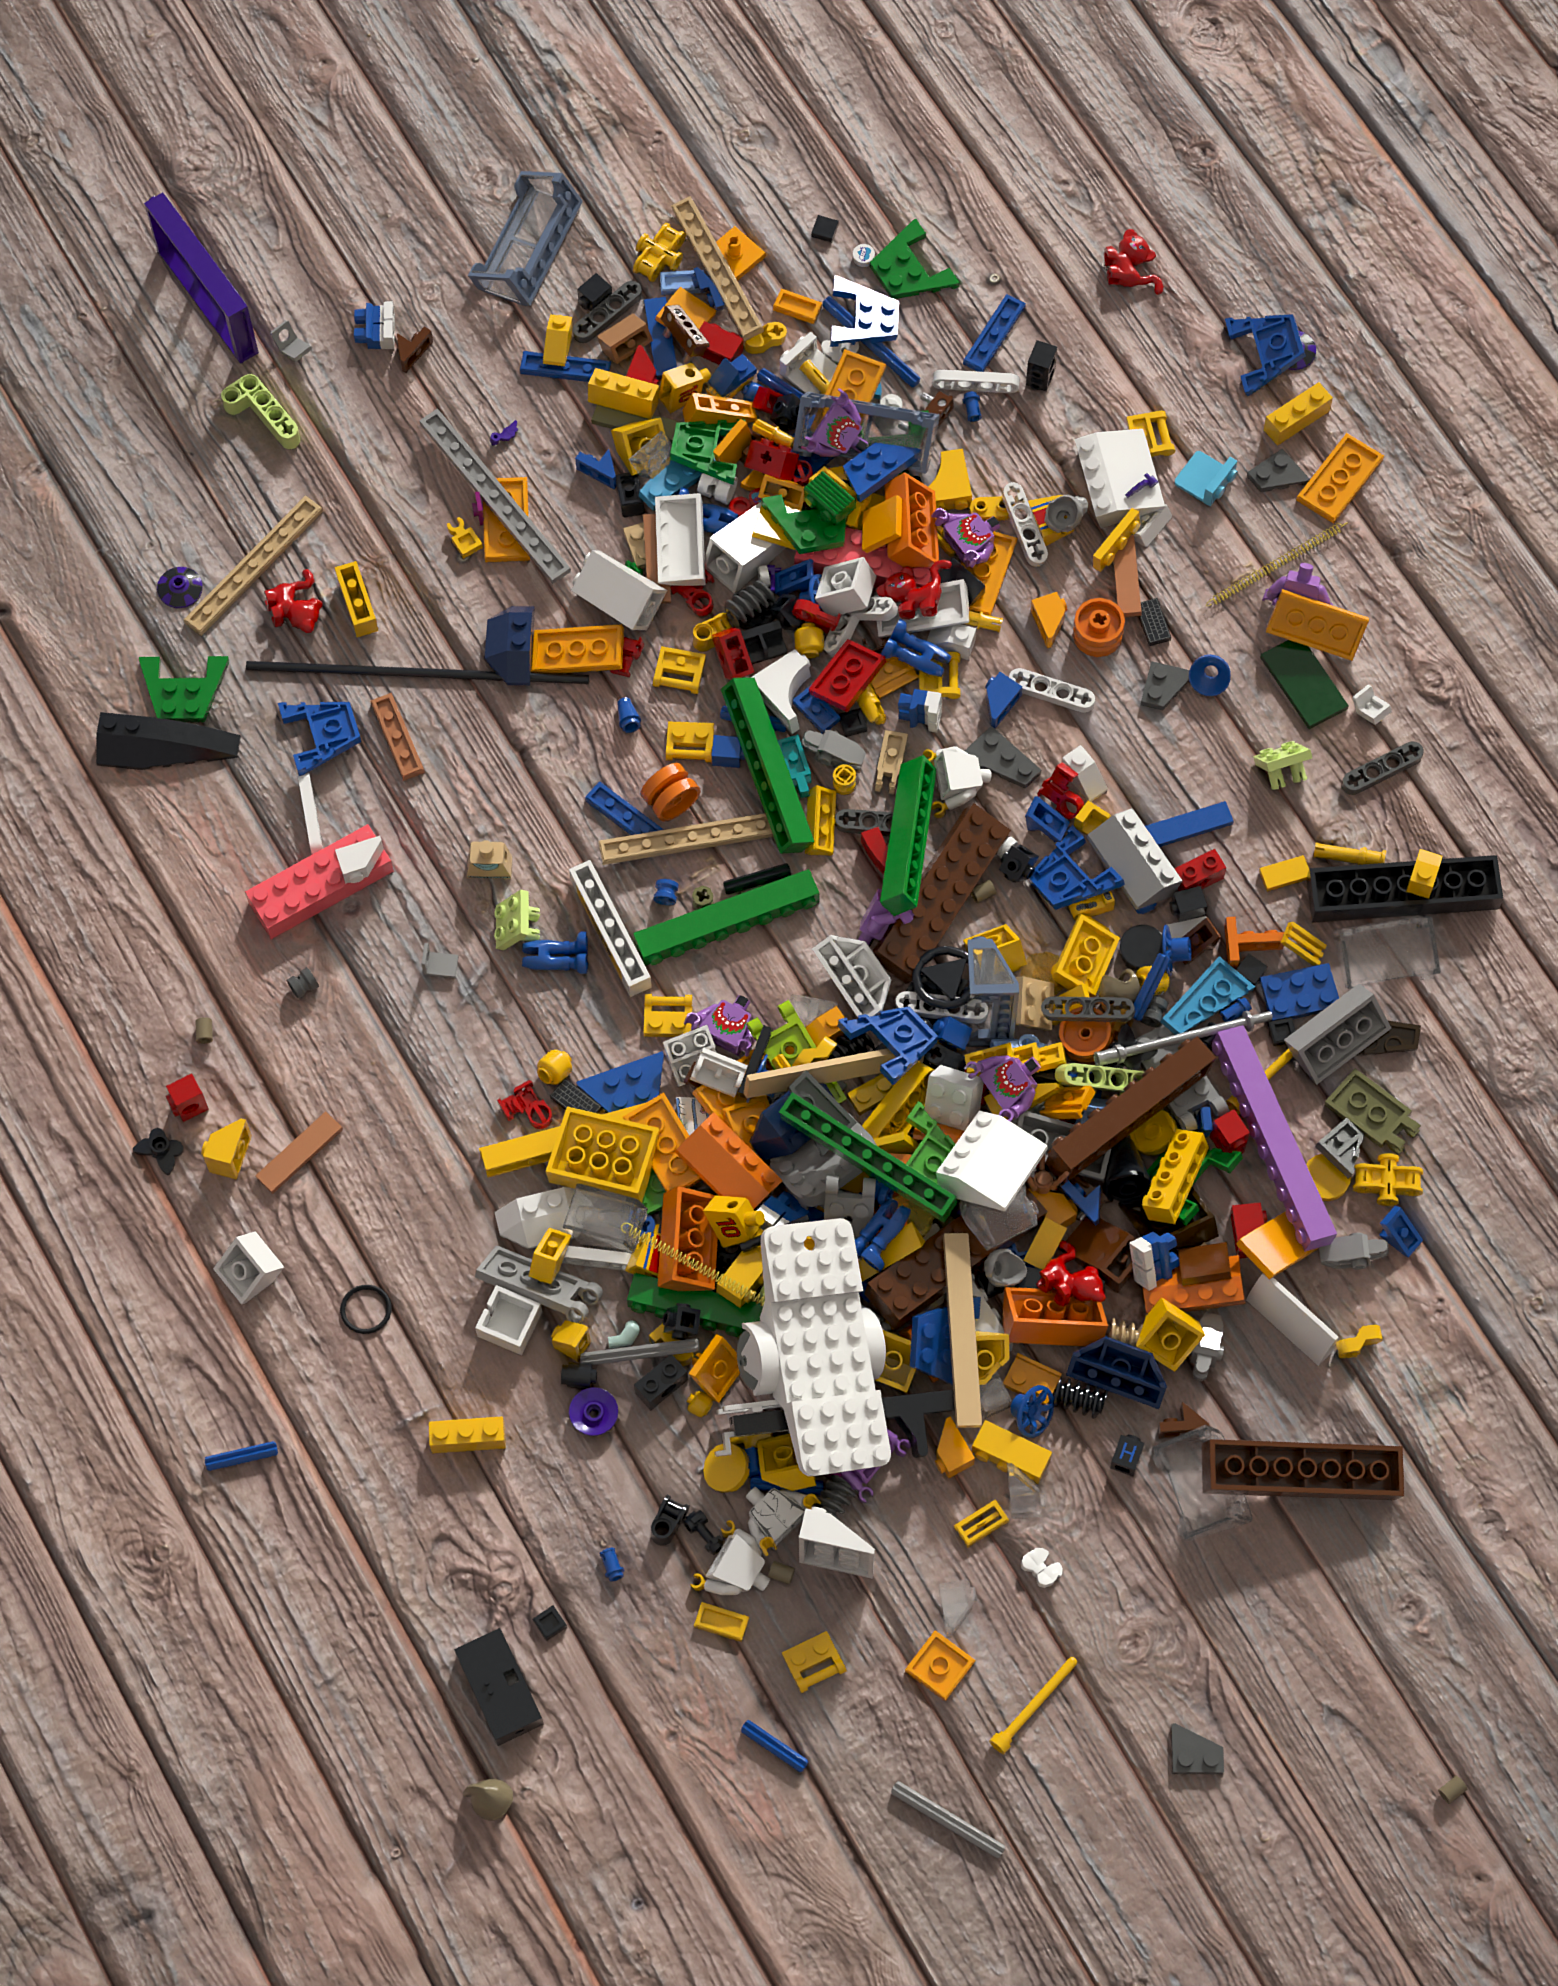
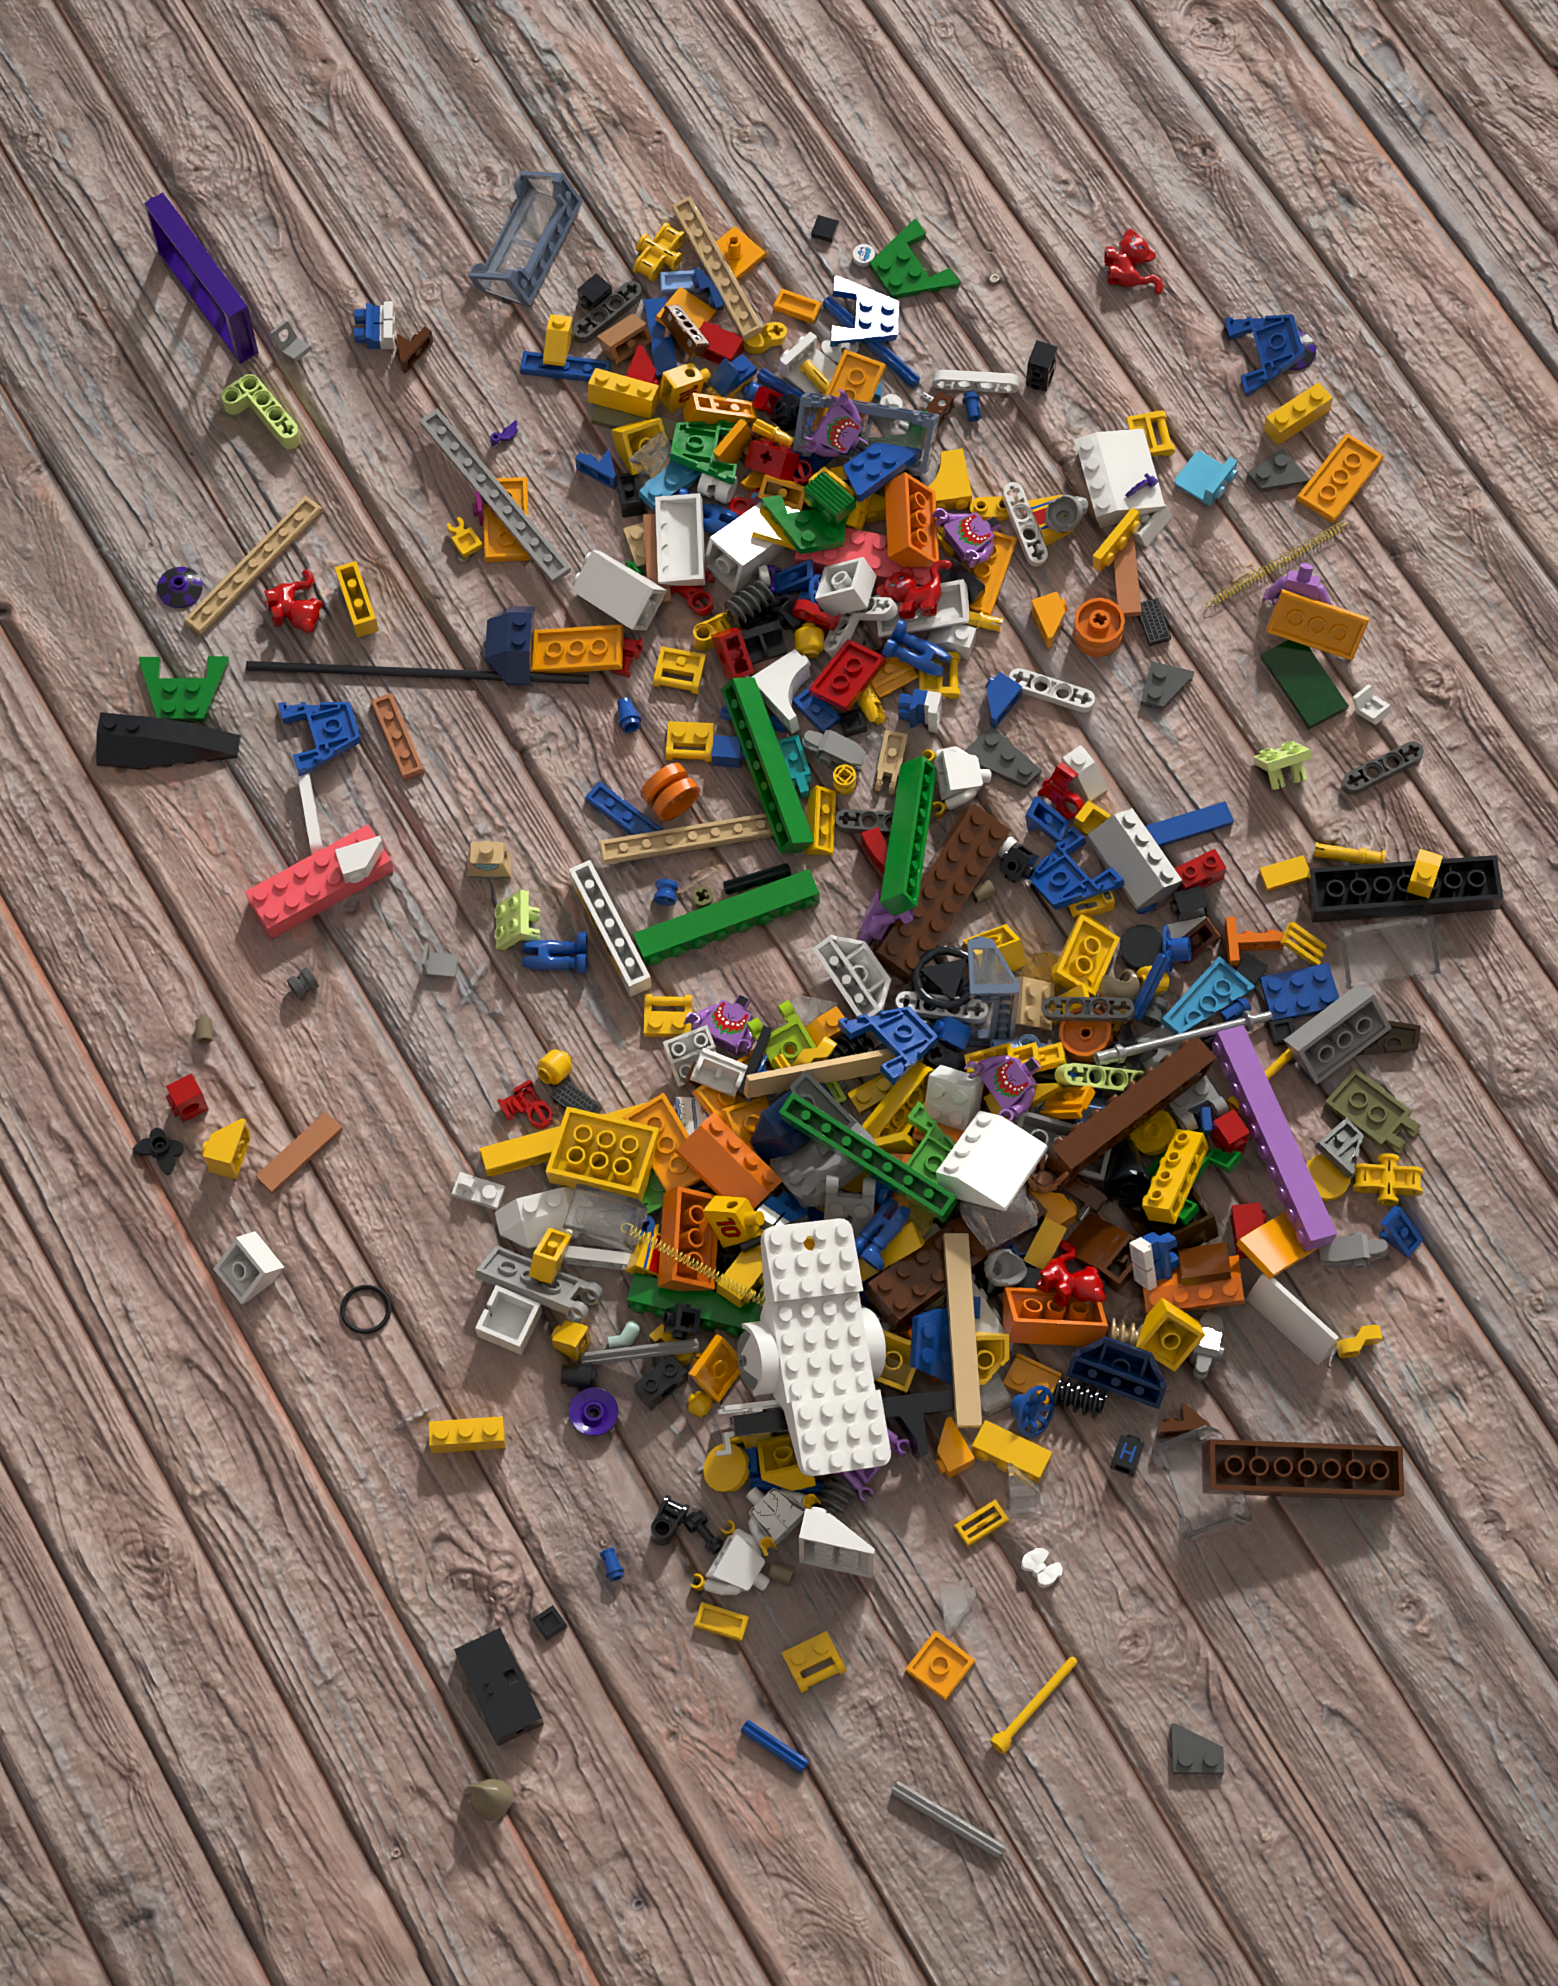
(241, 1456): blue axle -> none
(478, 1191): none -> white hinge
(626, 1084): blue wing -> none
(882, 524): light orange tile -> none
(994, 333): blue tile -> none
(1088, 1205): blue slope -> none
(1209, 685): blue piece -> none
(1452, 1789): dark tan hinge -> none

